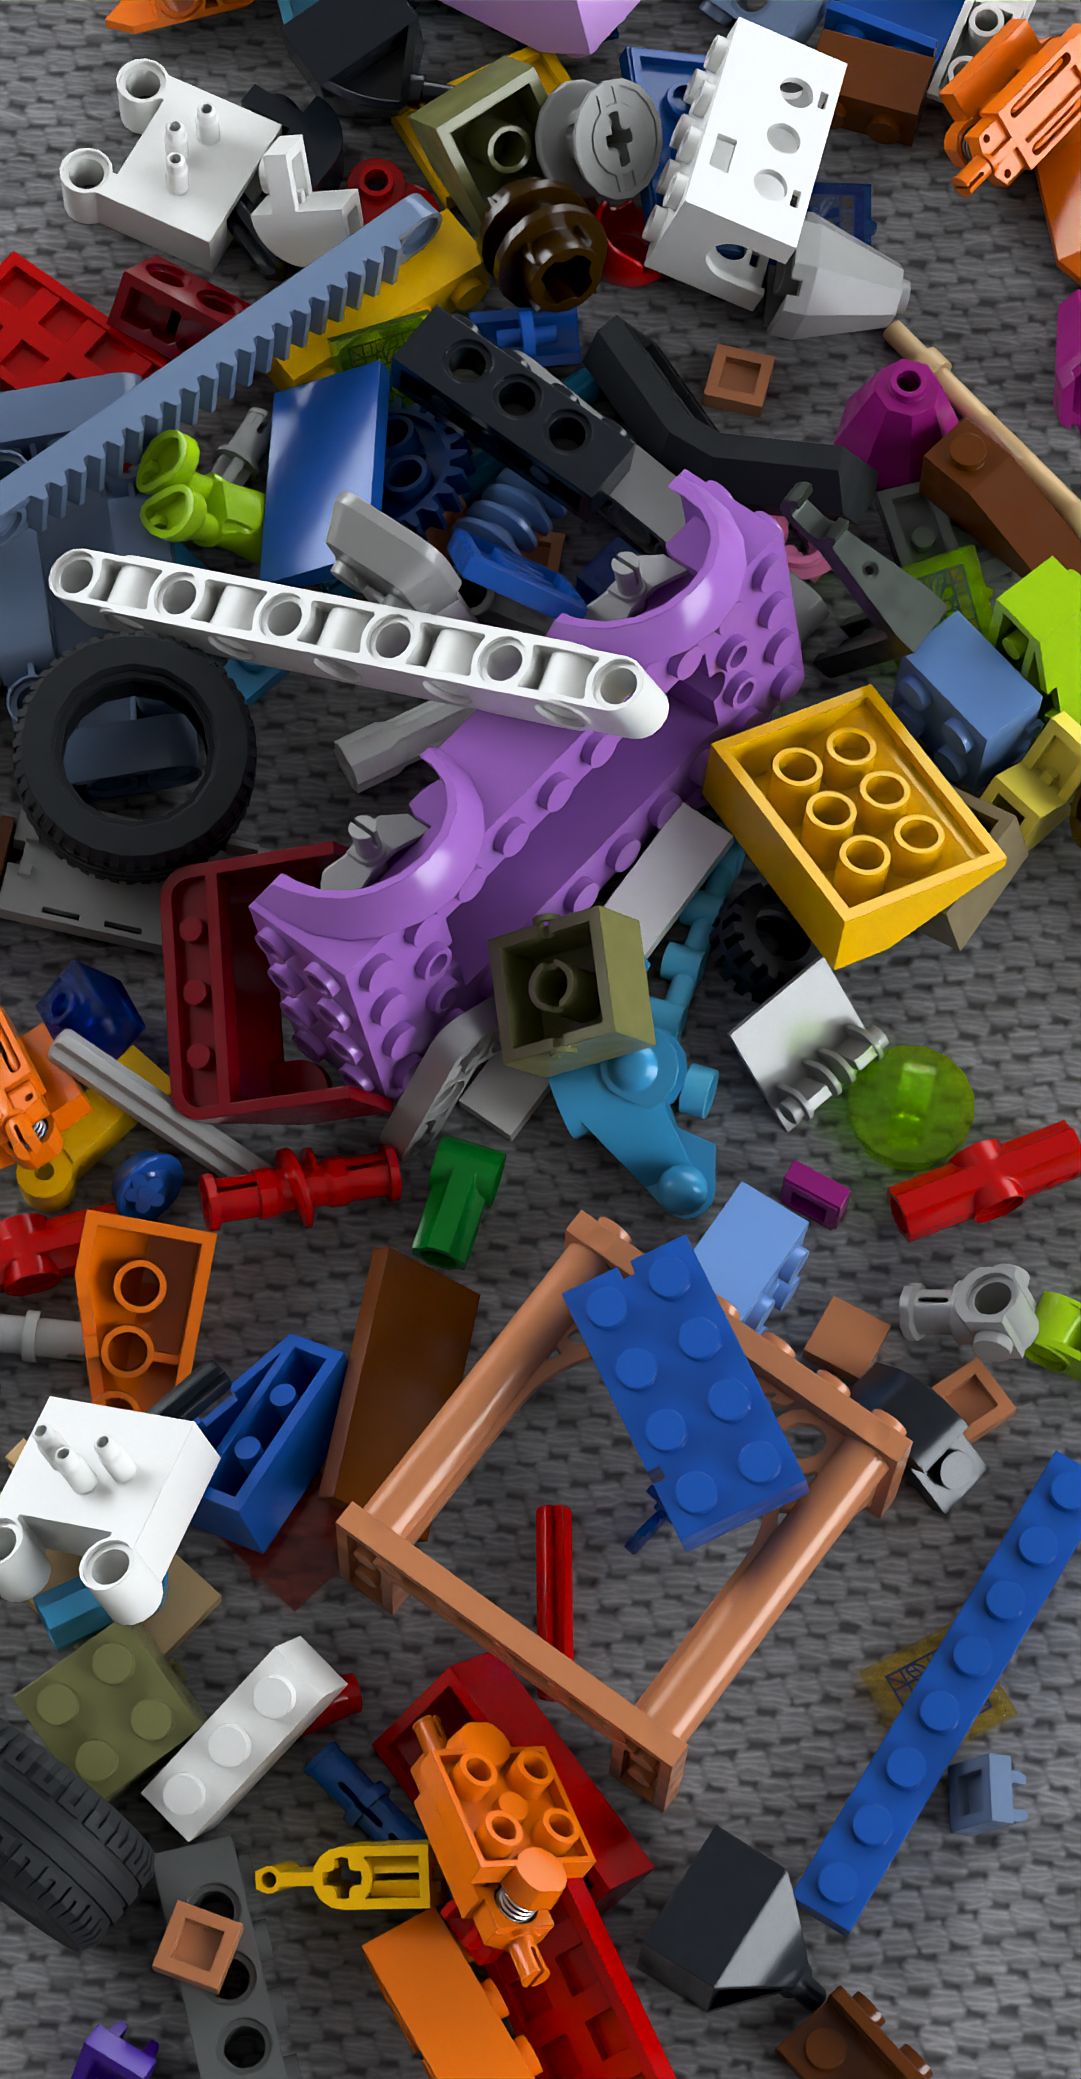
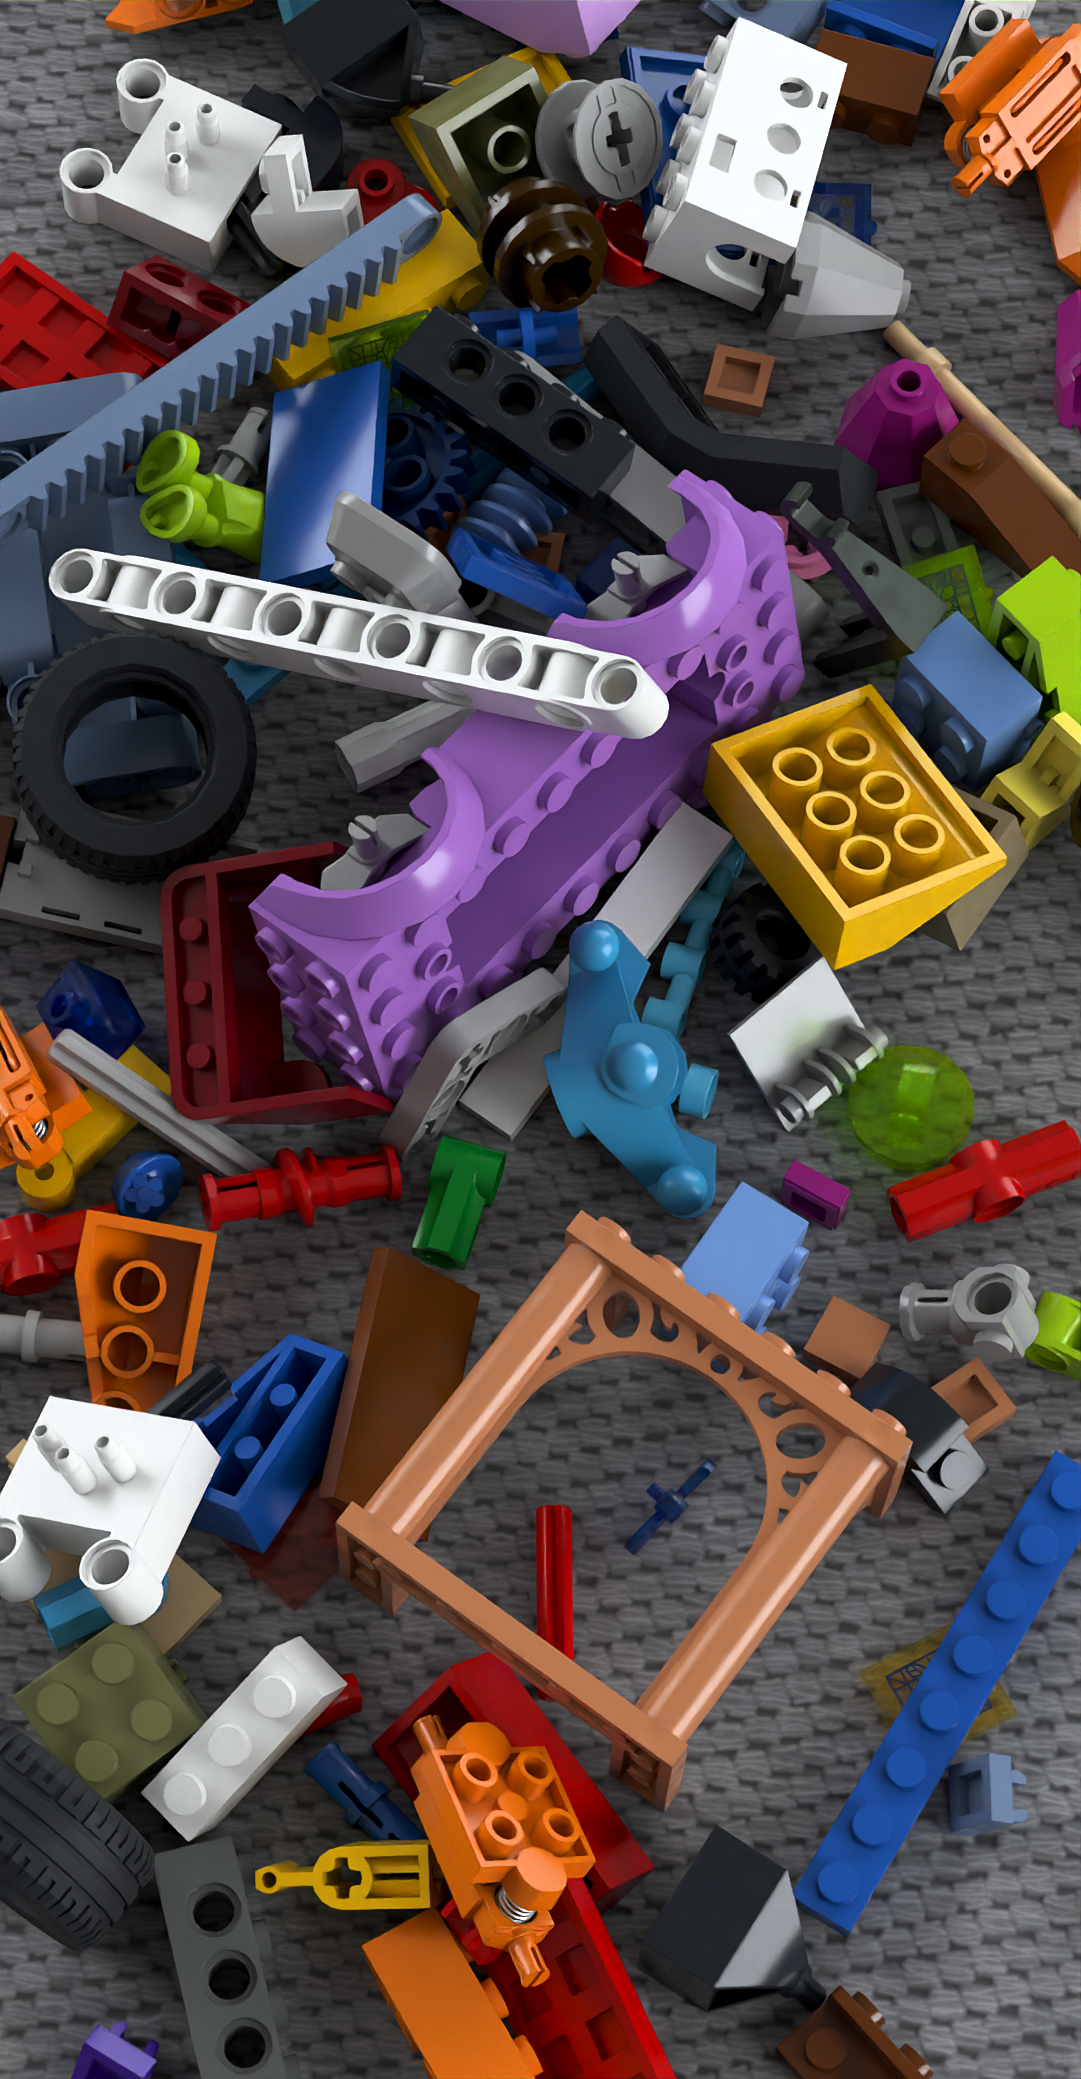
(198, 1947): nougat tile -> none
(571, 991): olive brick -> none
(686, 1394): blue piece -> none

